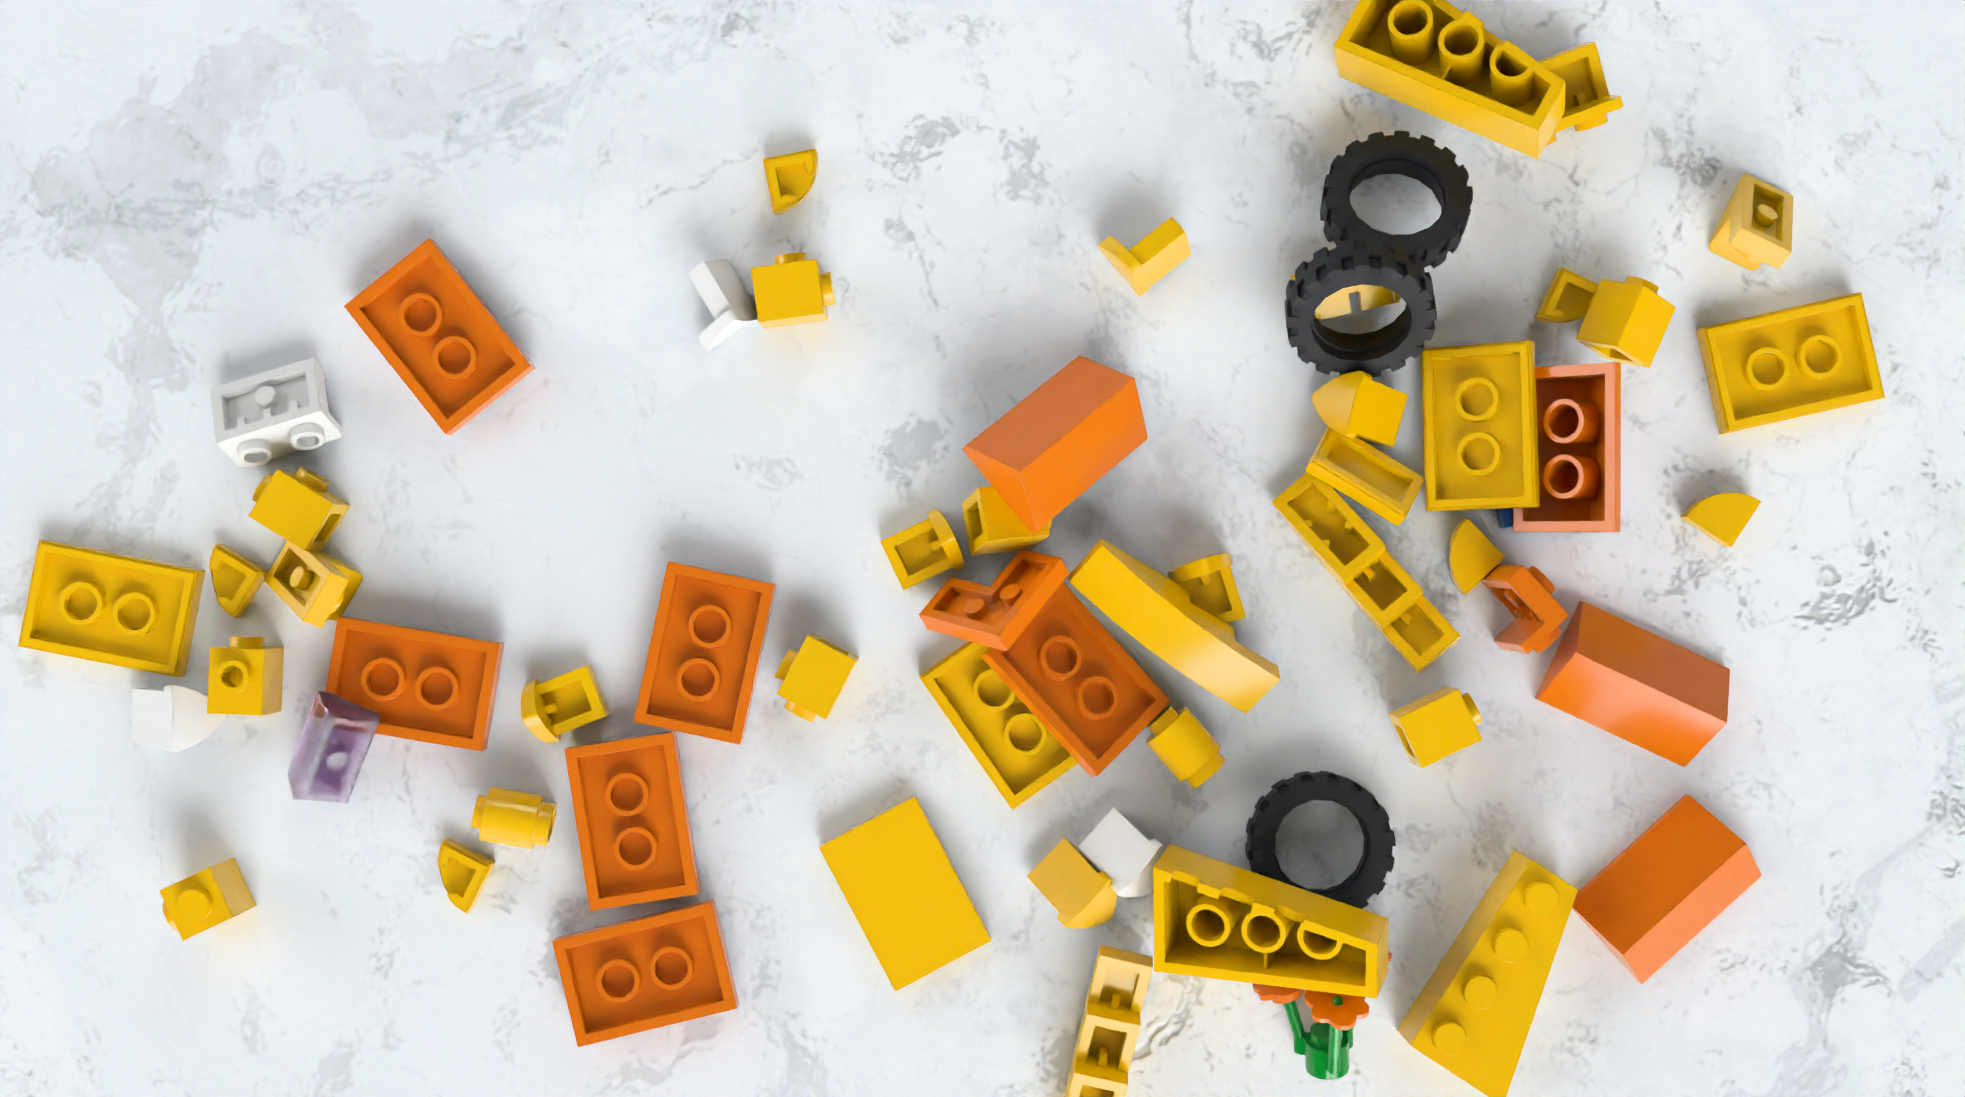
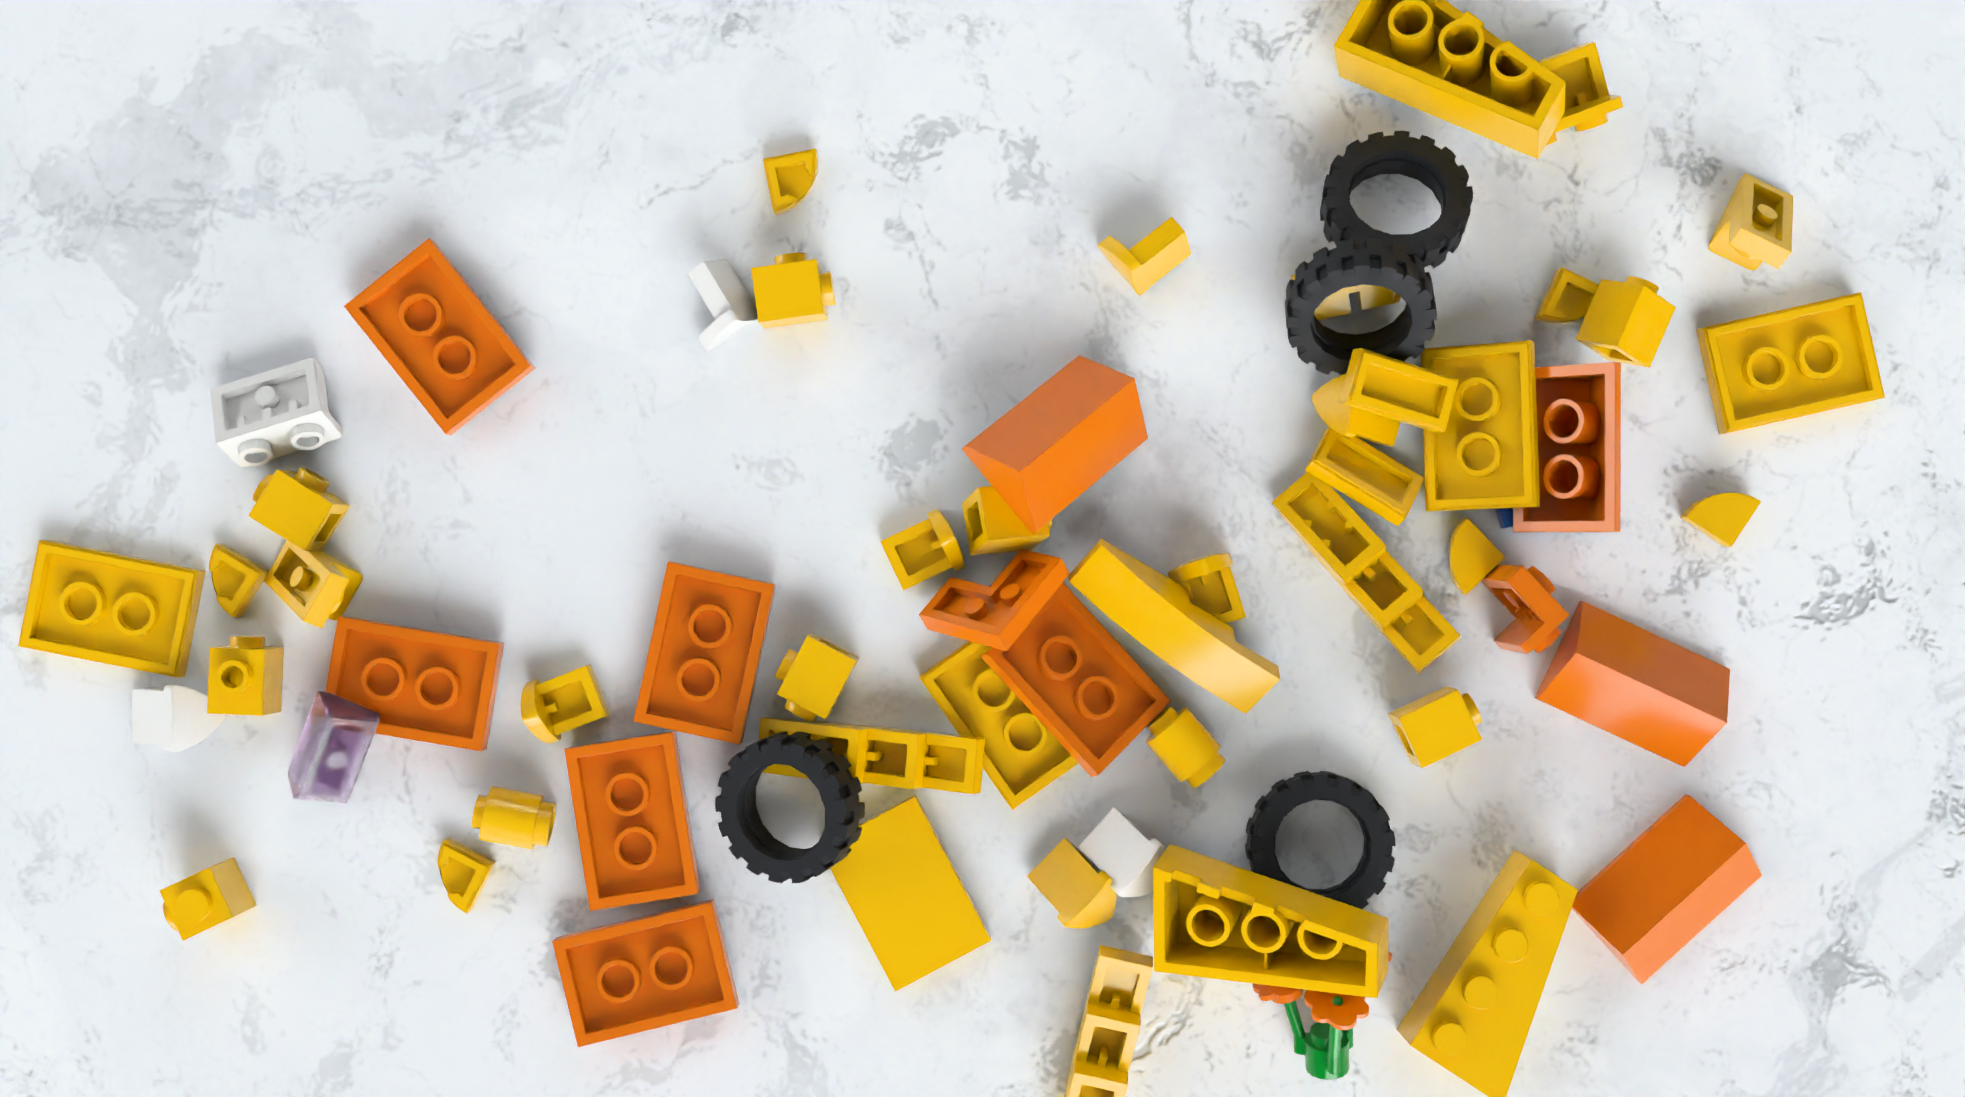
(743, 823): none -> black tyre
(892, 755): none -> yellow slope
(1398, 390): none -> yellow tile

